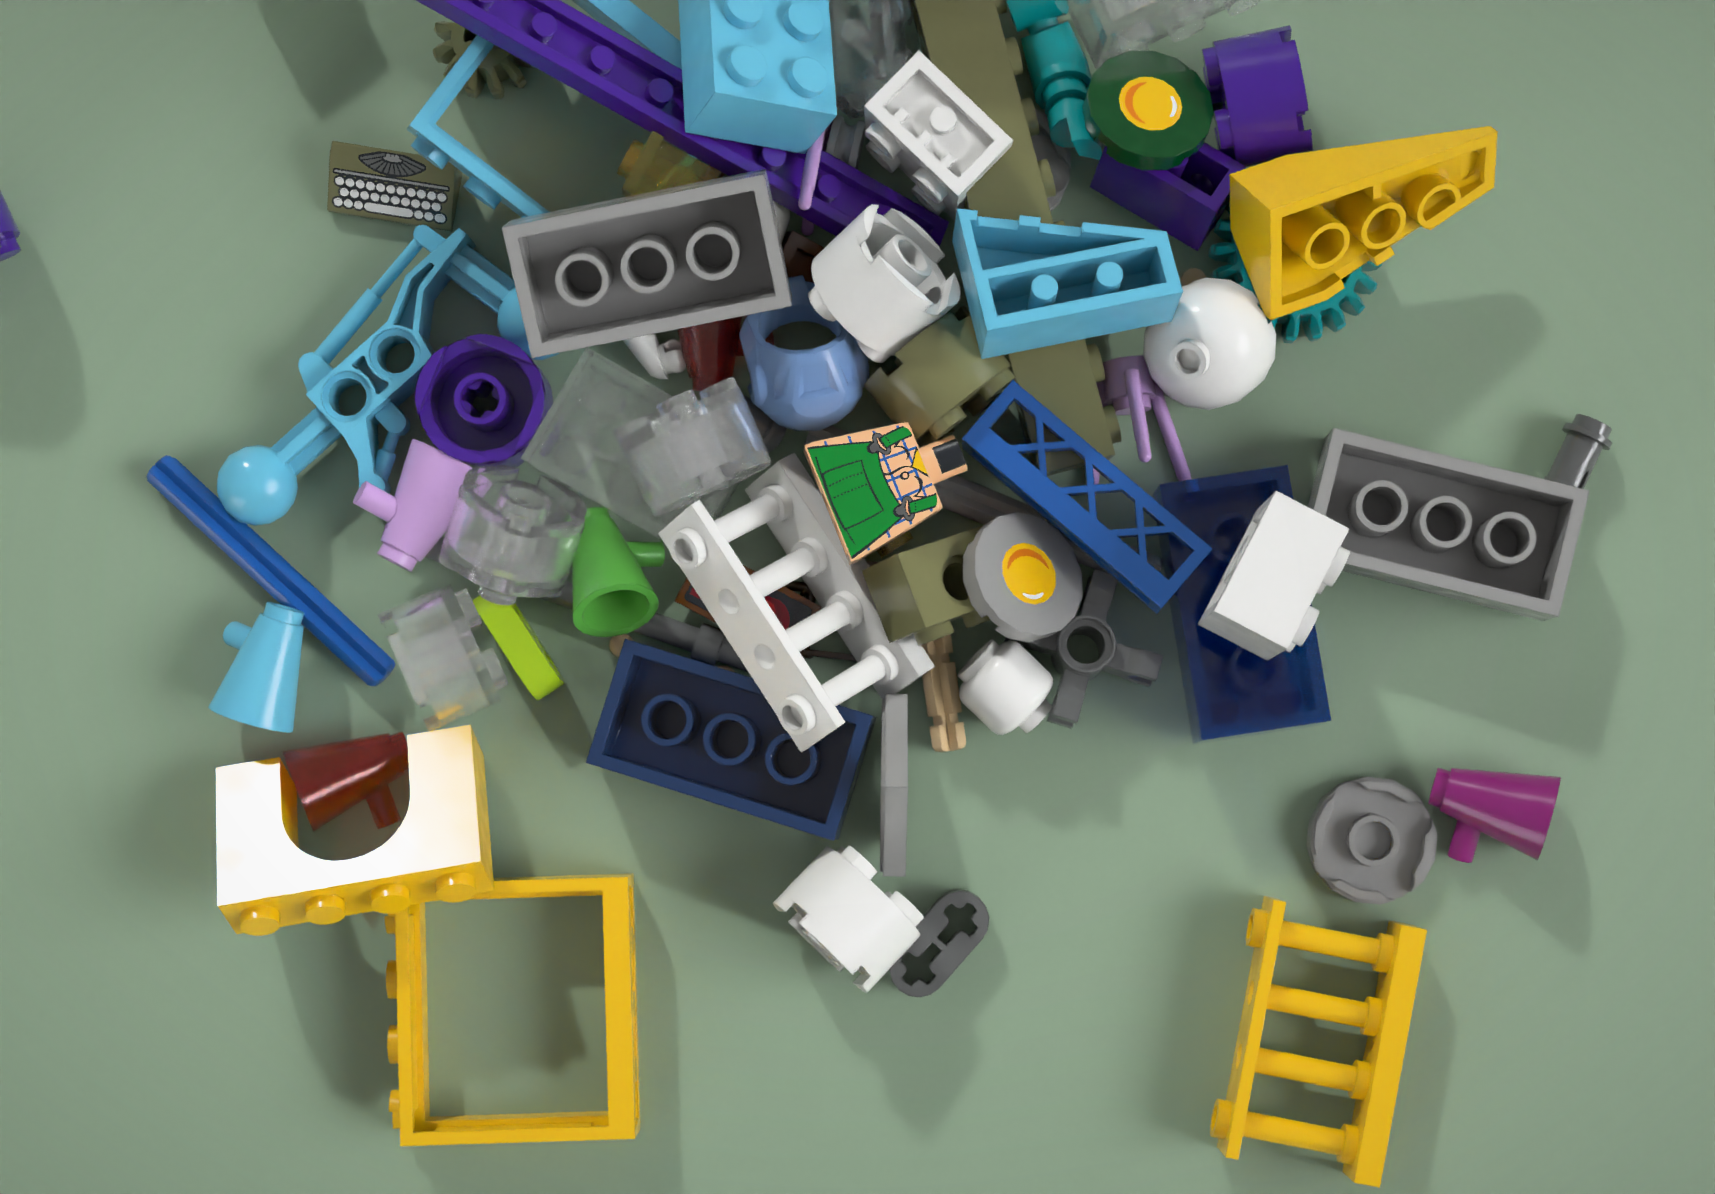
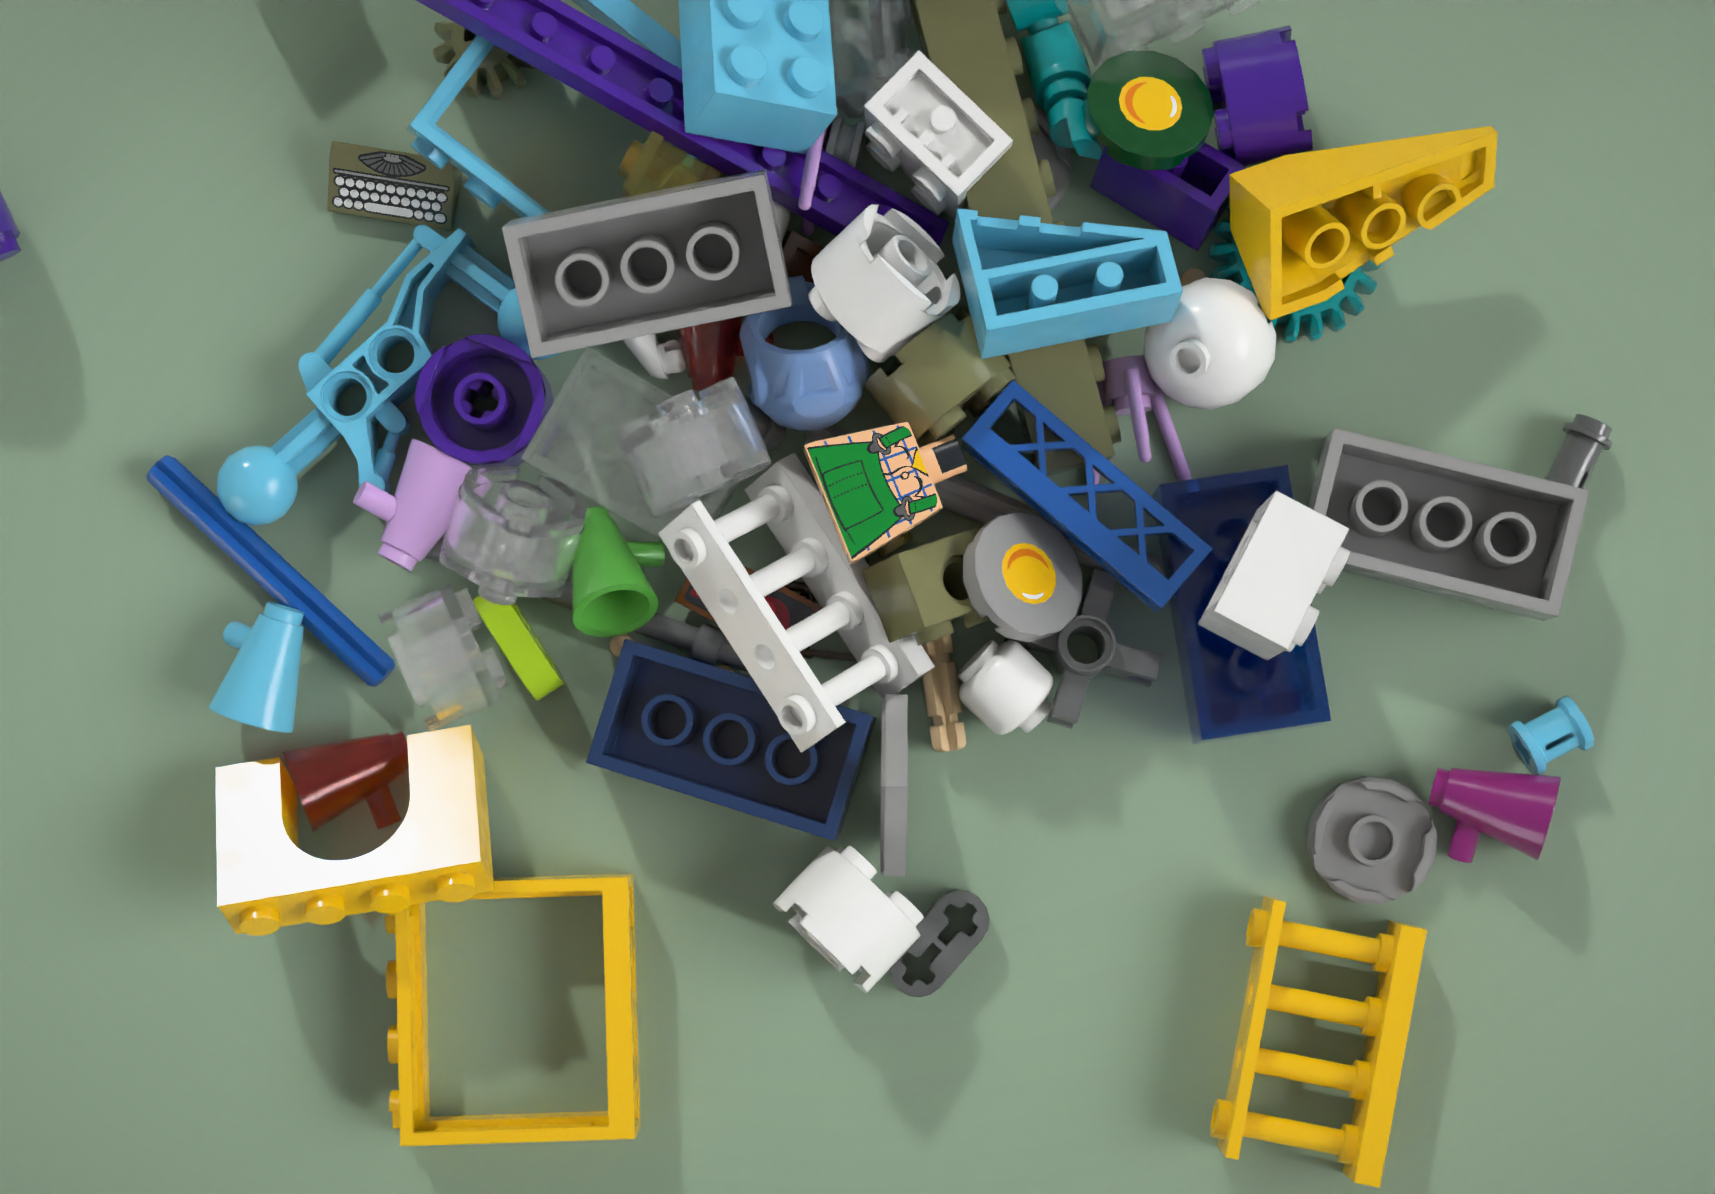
(1551, 735): none -> medium azure bush

